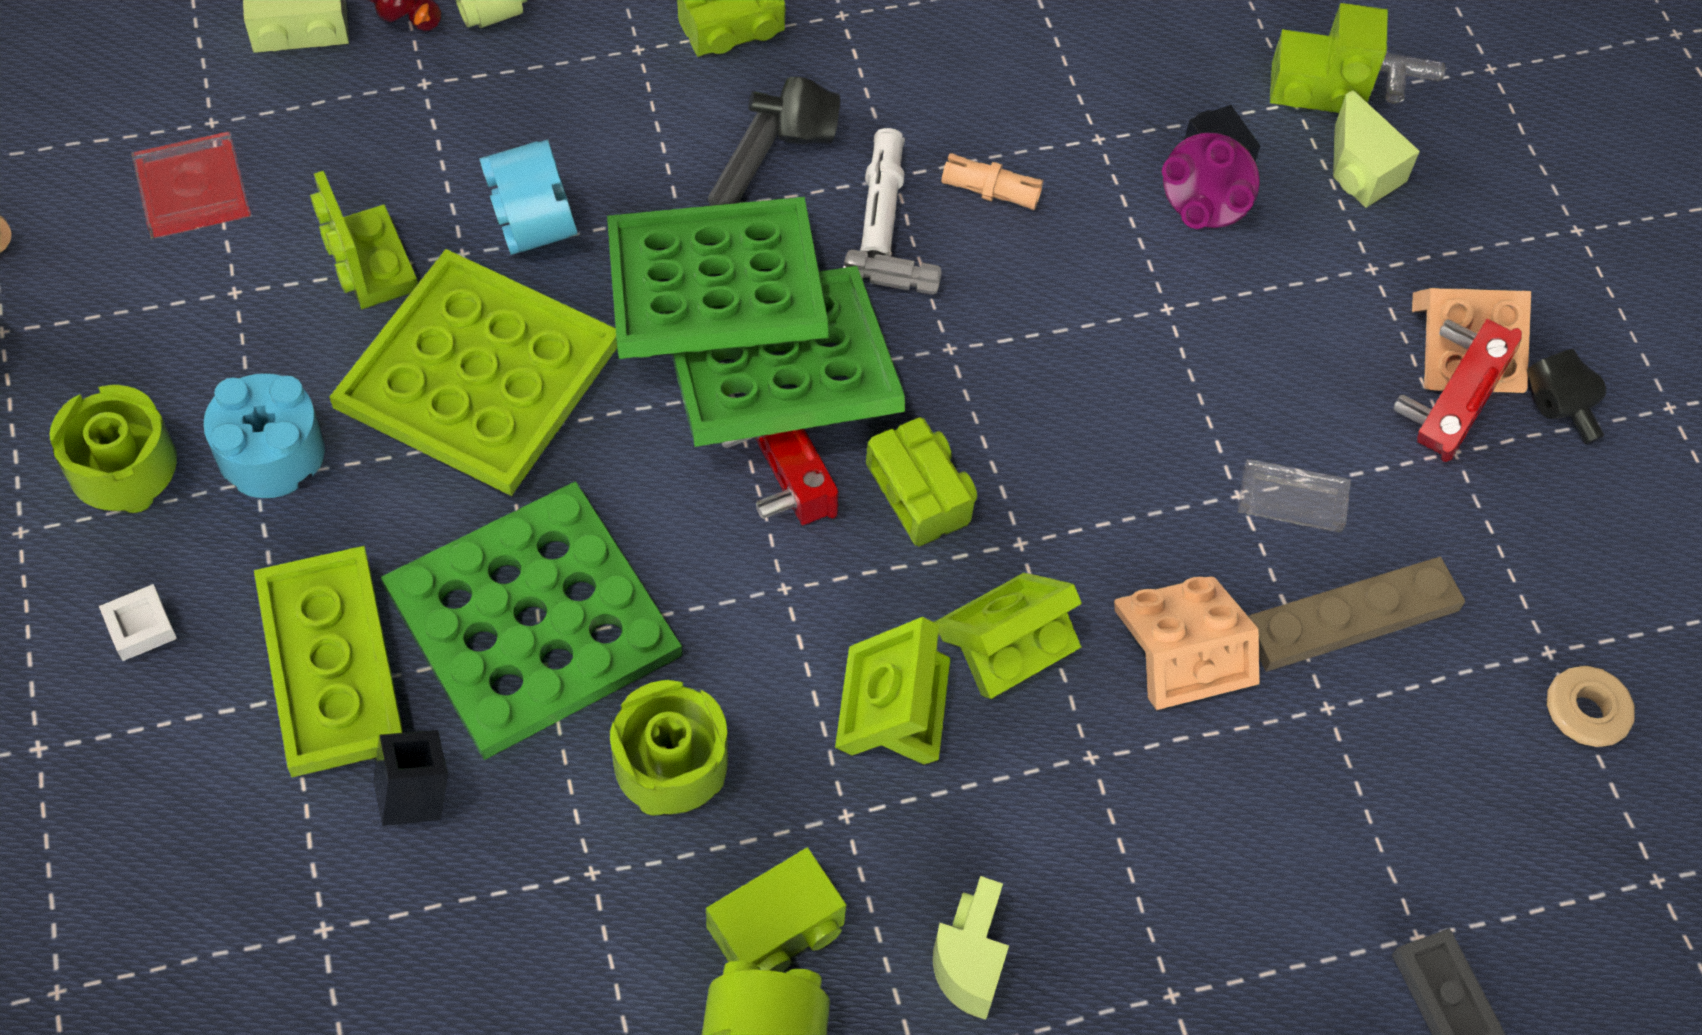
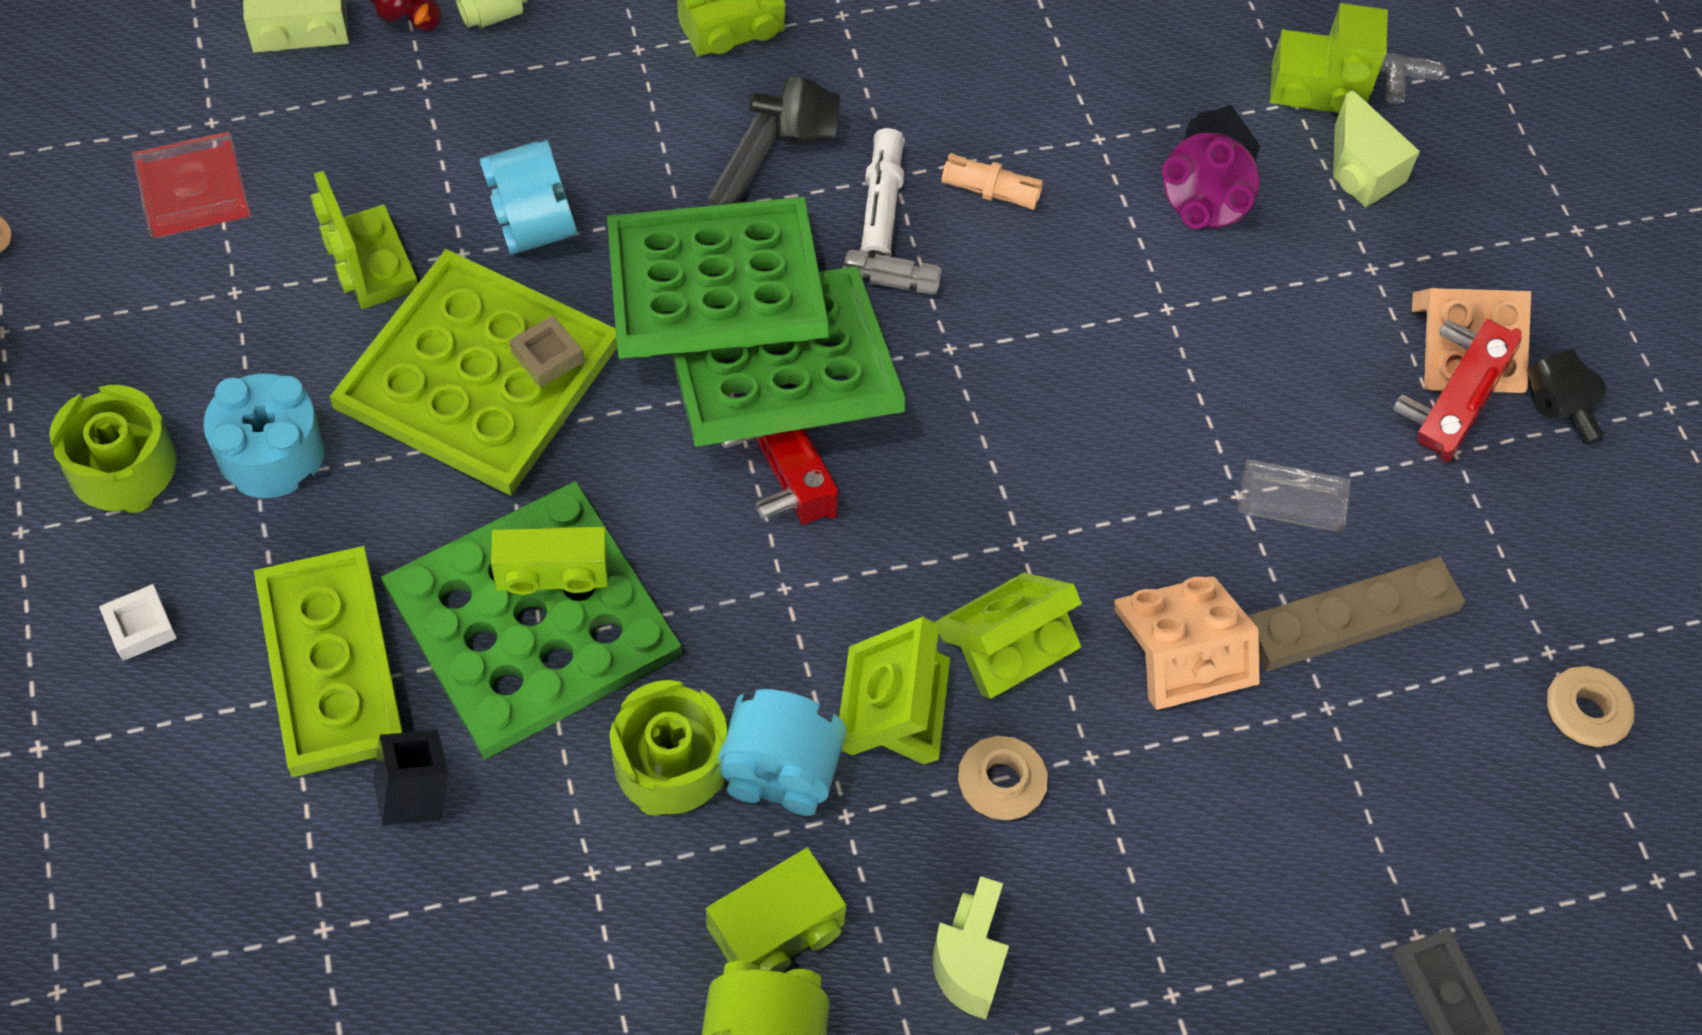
(546, 351): none -> dark tan plate
(549, 559): none -> lime piece
(781, 751): none -> medium azure brick
(921, 481): lime brick -> none
(998, 801): none -> tan piece

